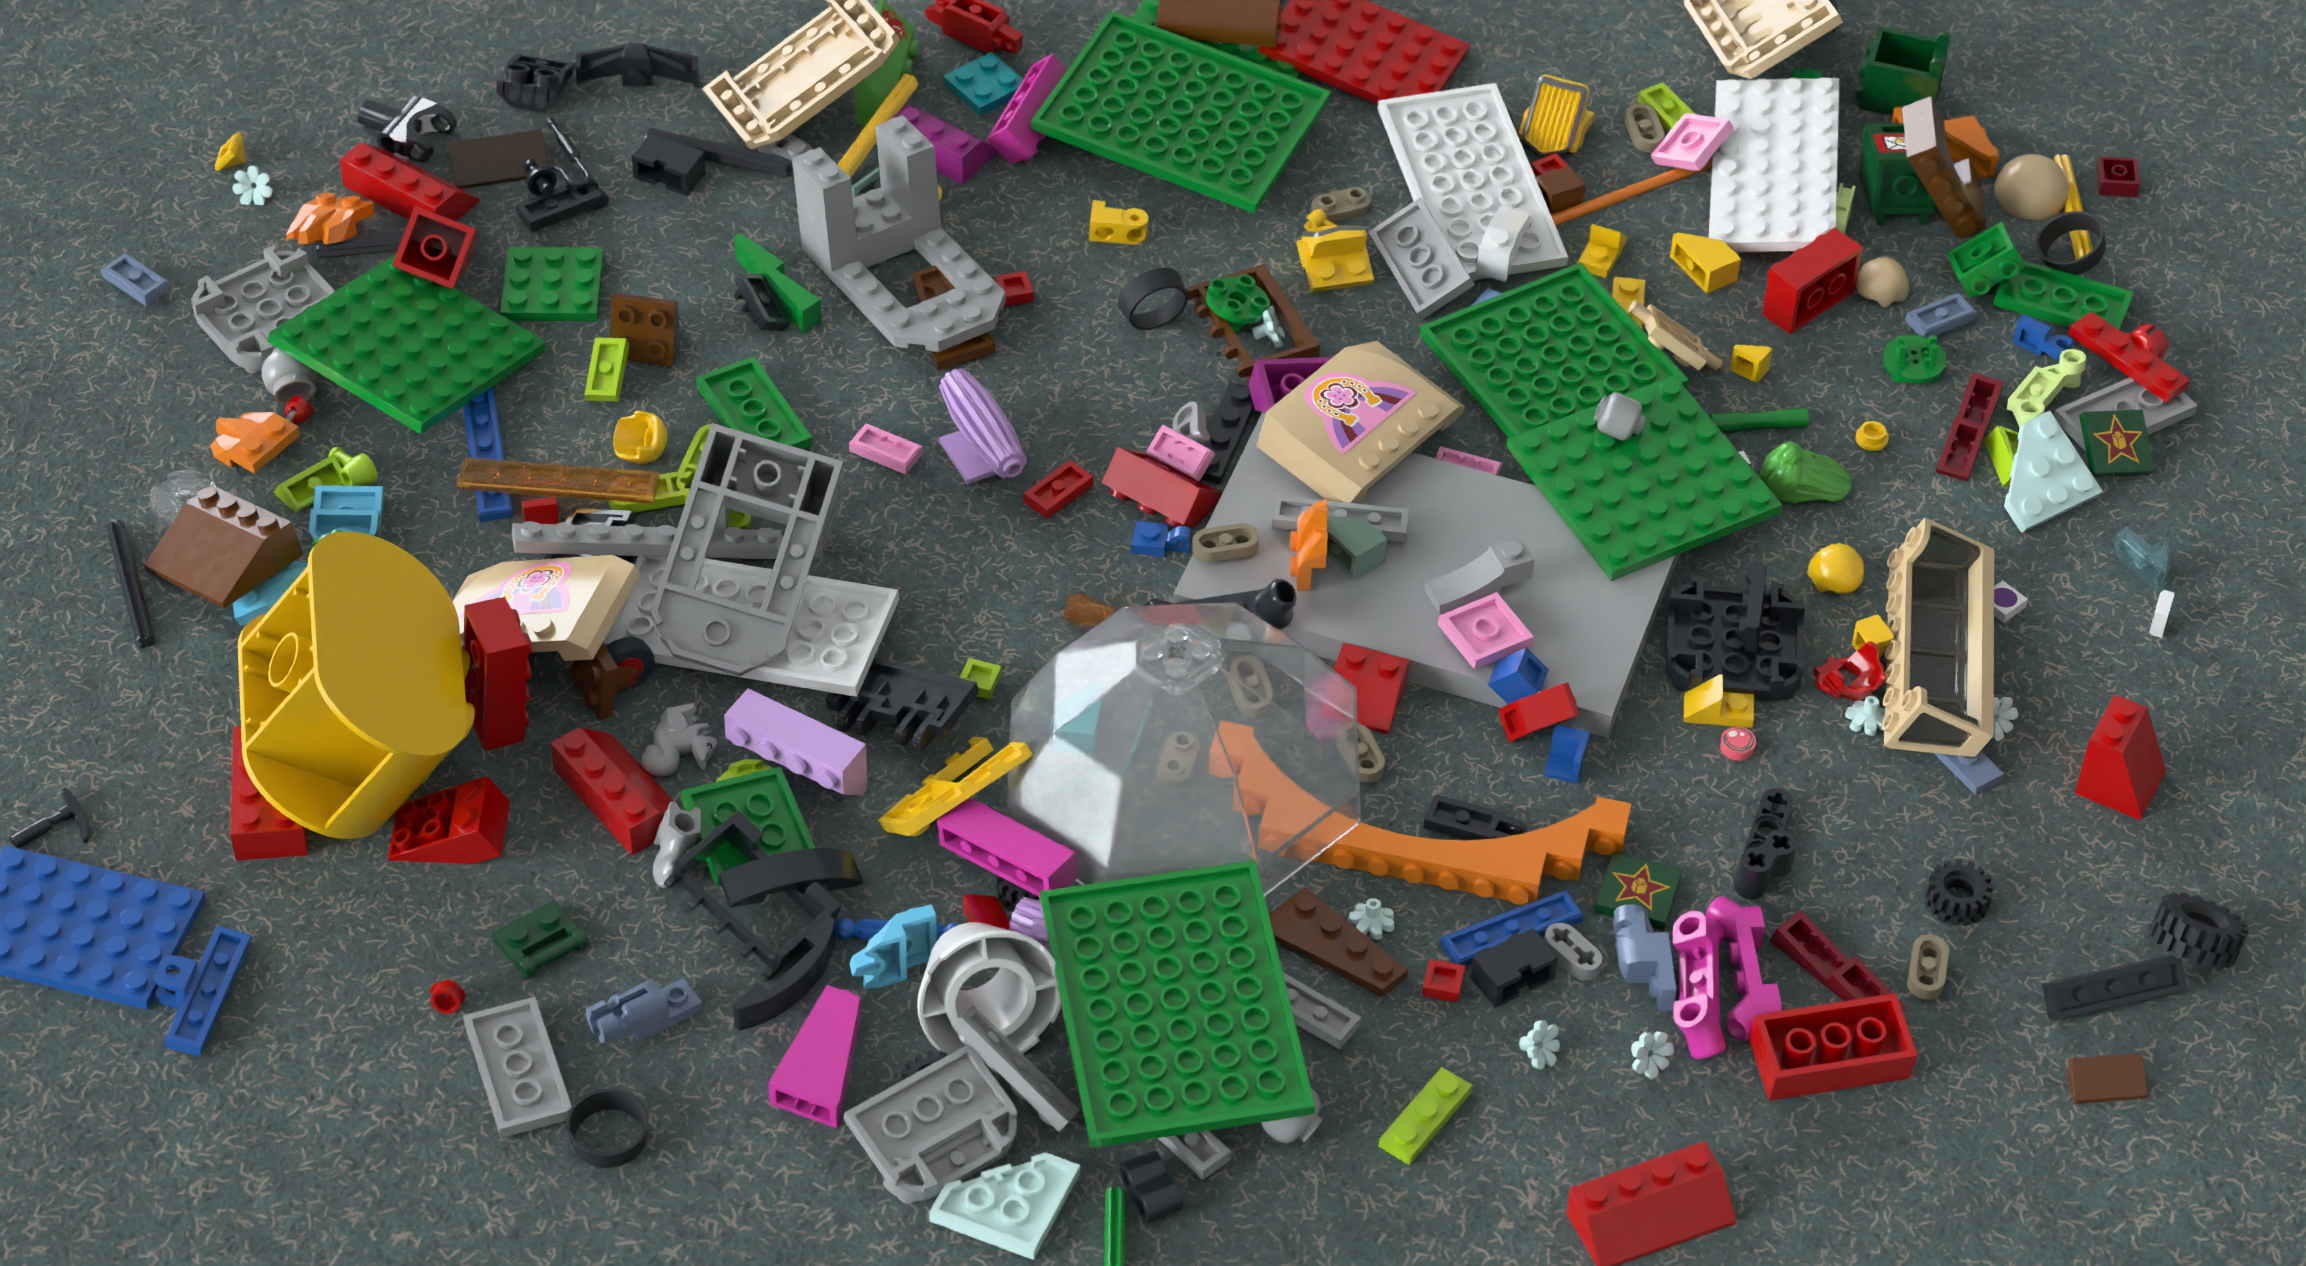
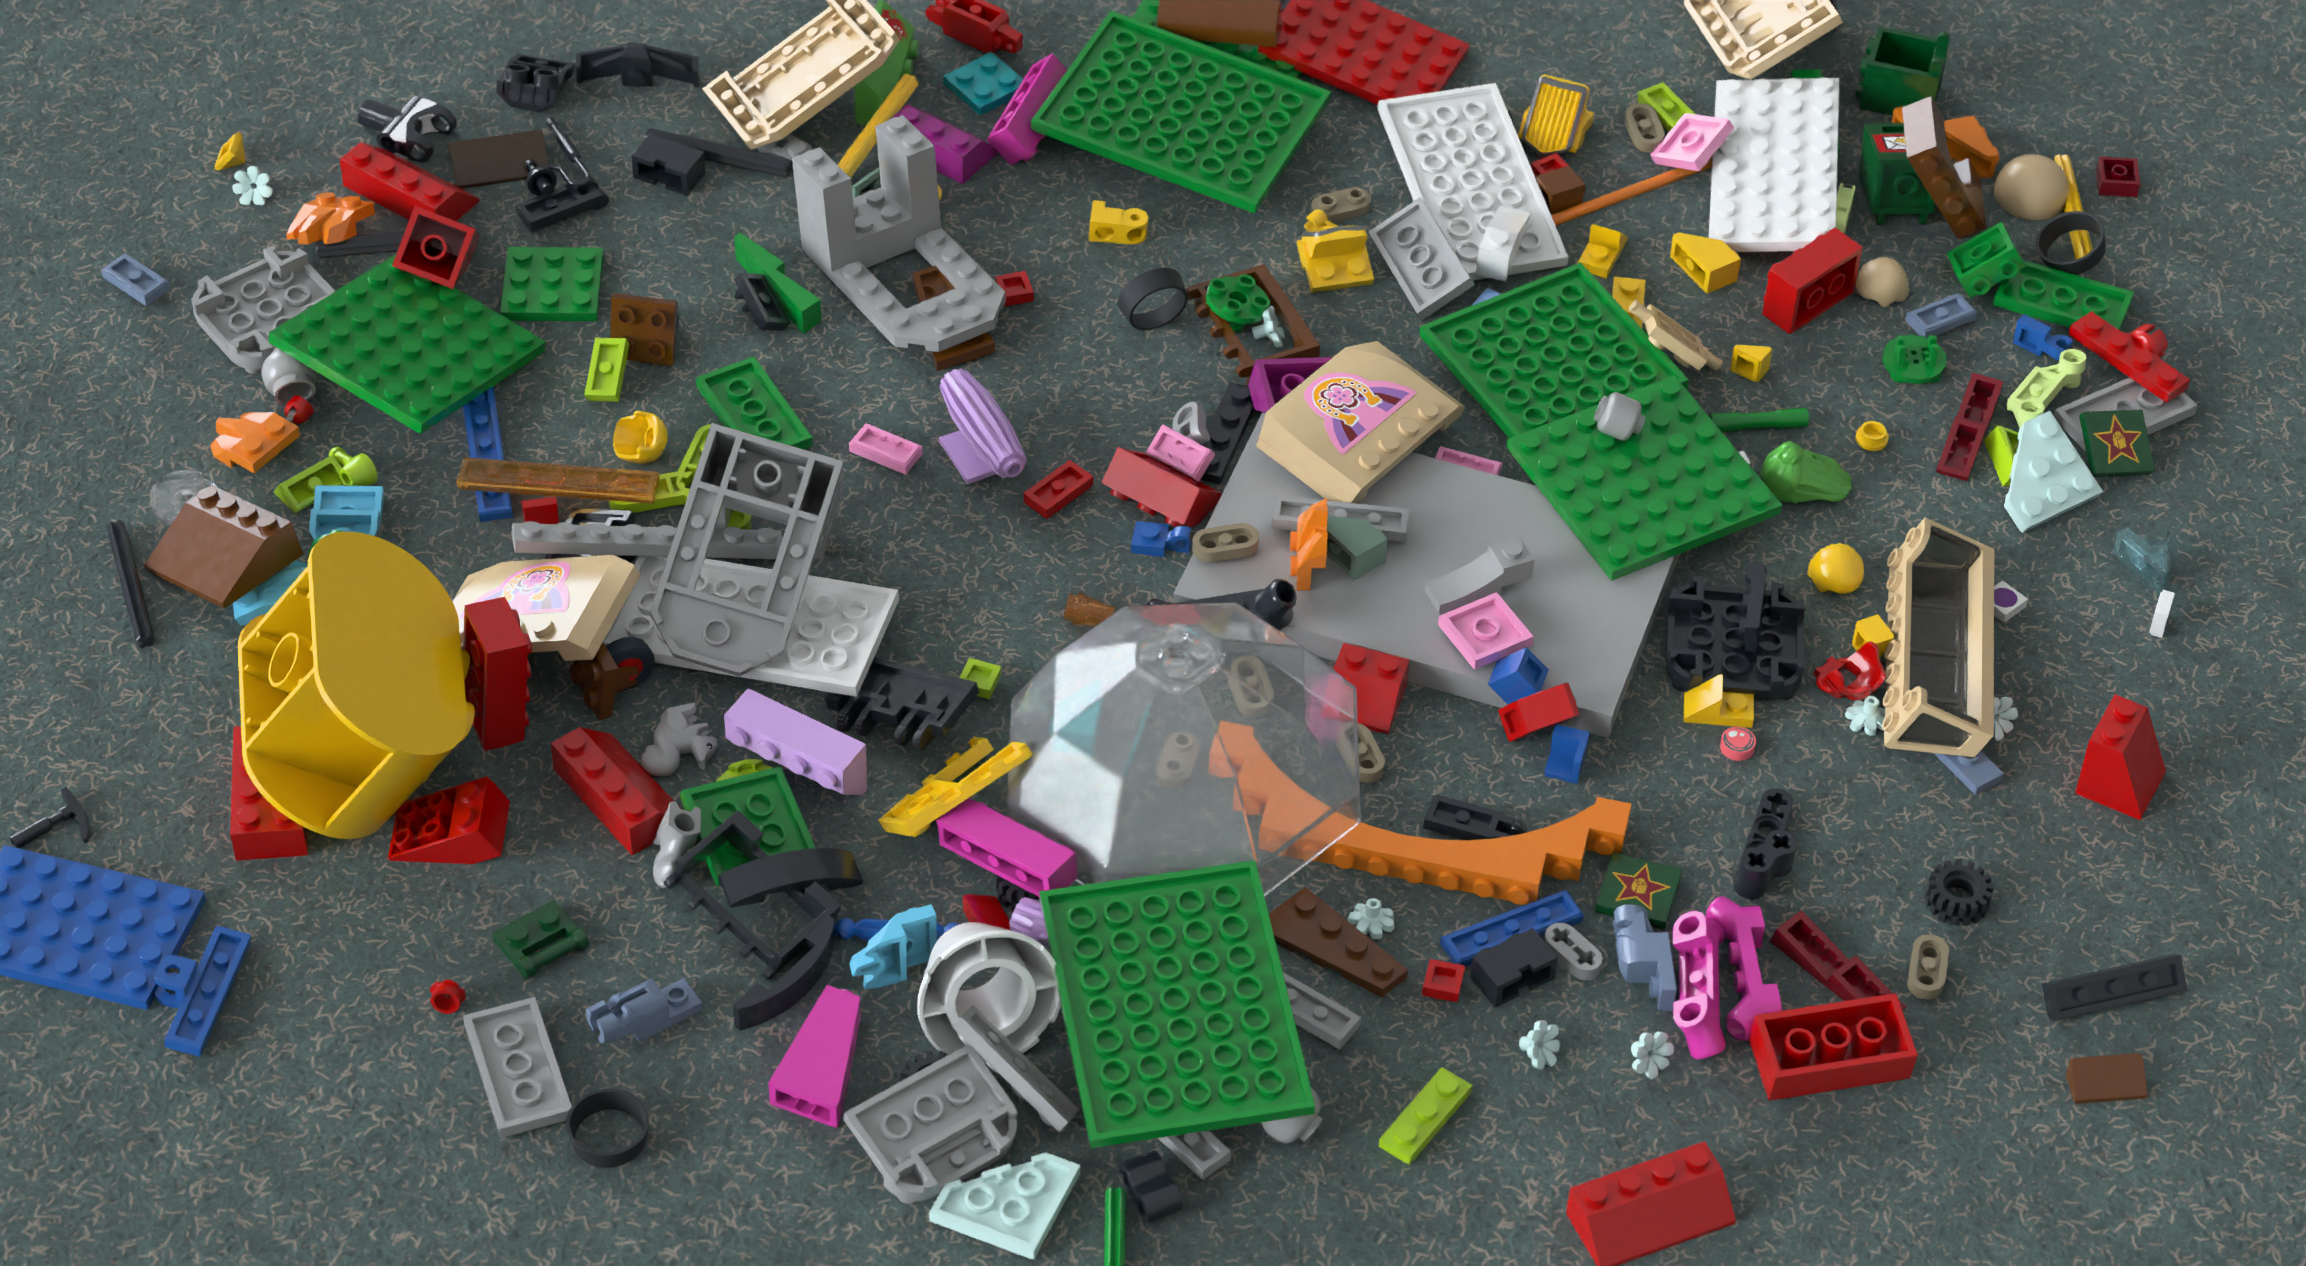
(2198, 930): black tyre -> none

